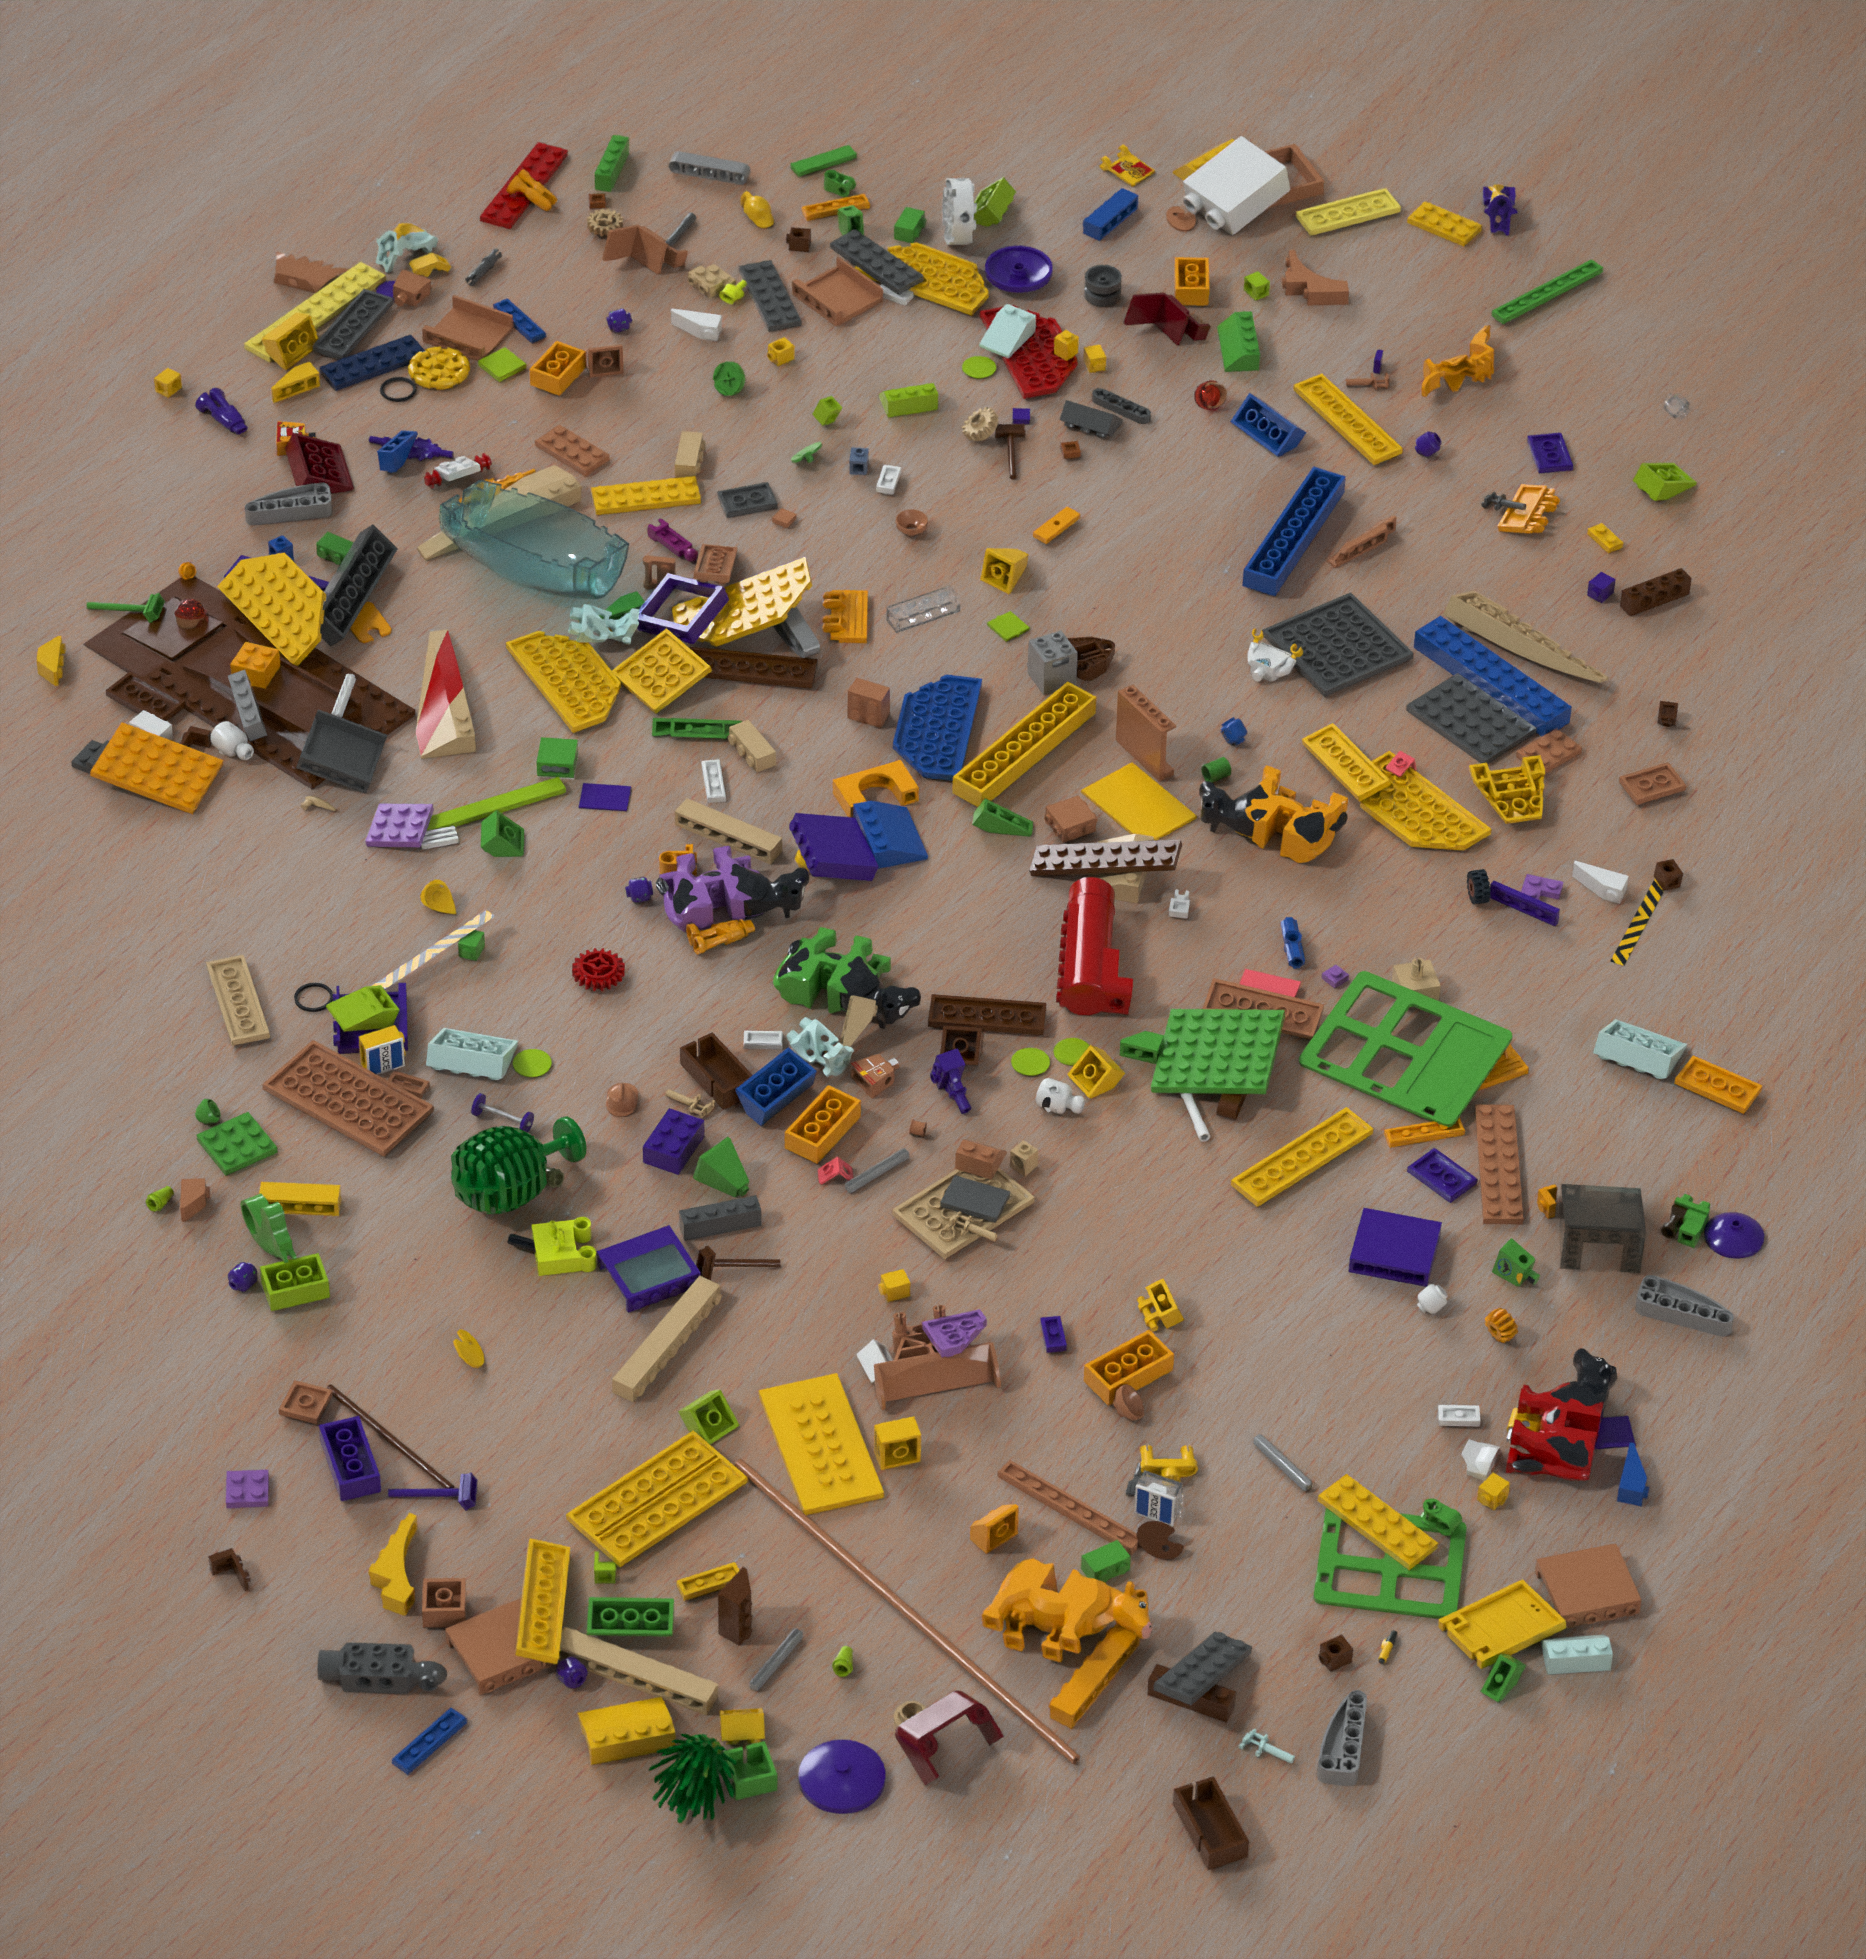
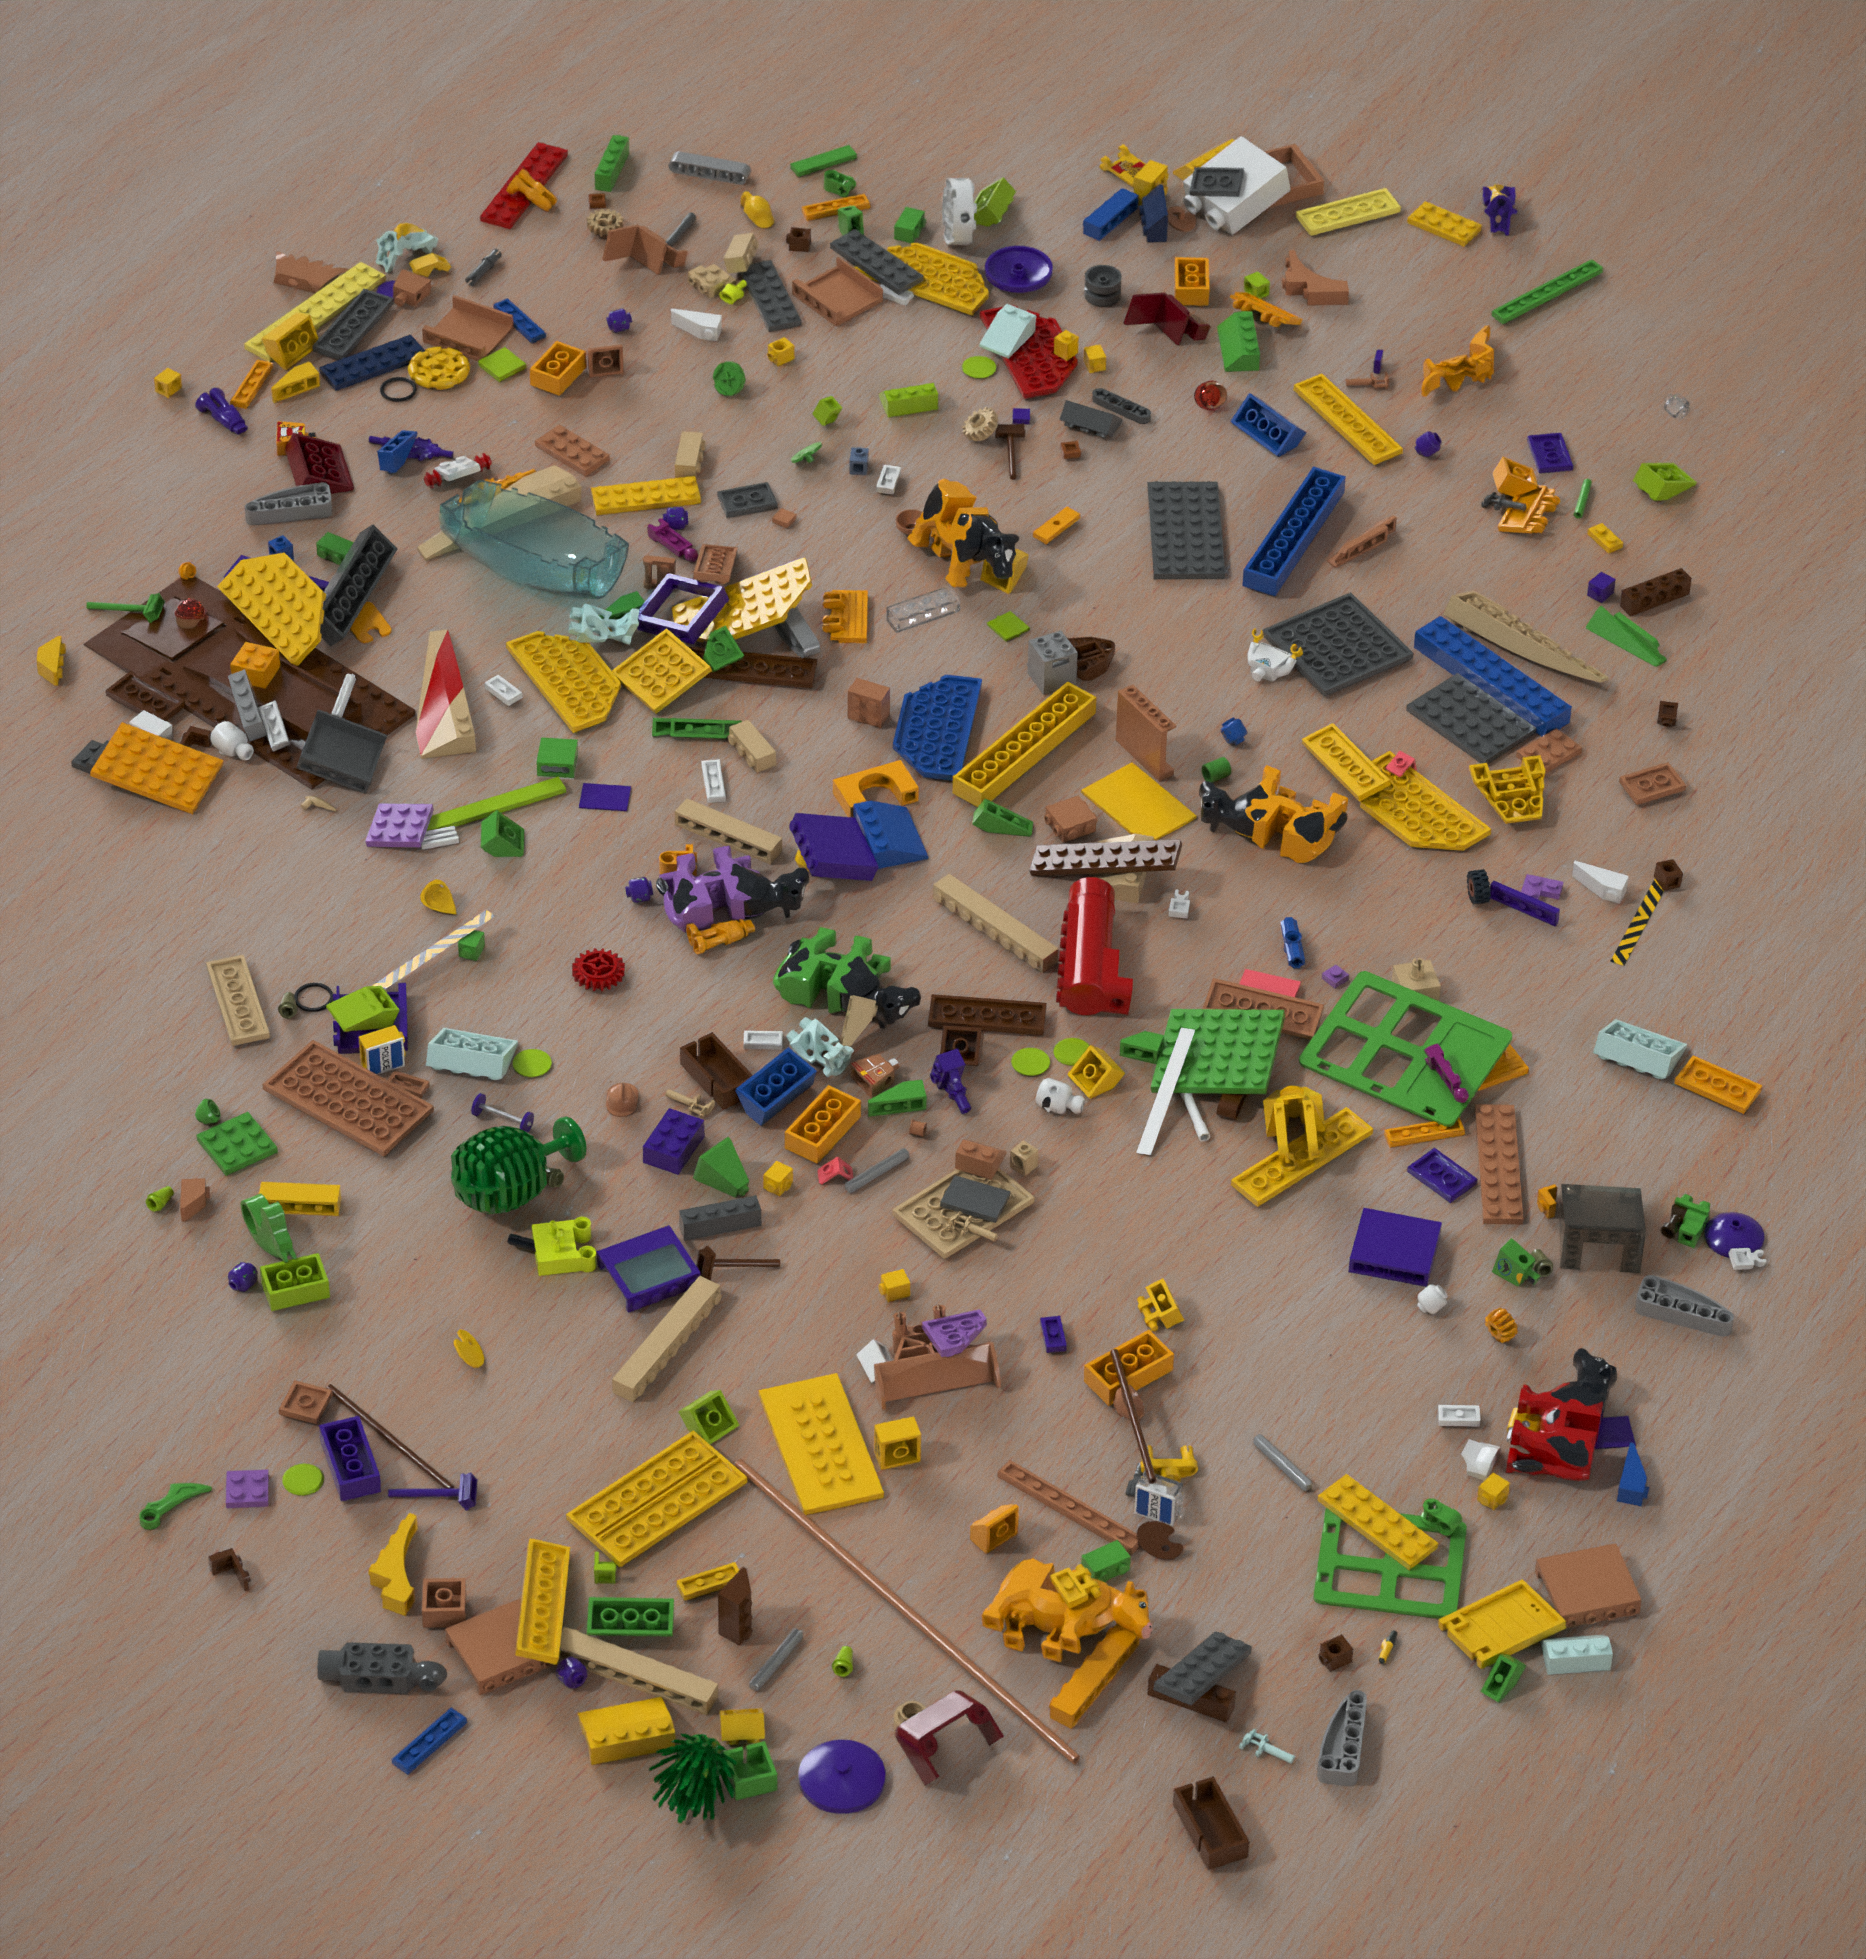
(178, 1493): none -> bright green piece
(251, 384): none -> light orange tile
(274, 725): none -> white tile
(288, 1006): none -> olive cone
(303, 1479): none -> lime piece
(503, 690): none -> white plate
(676, 517): none -> dark purple head
(721, 649): none -> bright green plate
(740, 253): none -> tan brick
(778, 1178): none -> yellow brick
(901, 1098): none -> bright green slope
(964, 530): none -> animal
(995, 923): none -> tan brick
(1069, 1587): none -> yellow plate
(1133, 1416): none -> reddish brown piece
(1149, 178): none -> yellow brick
(1154, 215): none -> dark blue slope
(1165, 1091): none -> white sticker
(1185, 530): none -> dark grey plate
(1216, 182): none -> dark grey tile
(1270, 313): none -> light orange hinge
(1294, 1102): none -> yellow connector
(1436, 1061): none -> magenta plate
(1514, 478): none -> light orange slope
(1543, 1264): none -> olive cone
(1578, 513): none -> bright green piece
(1626, 635): none -> bright green wedge
(1743, 1258): none -> white plate

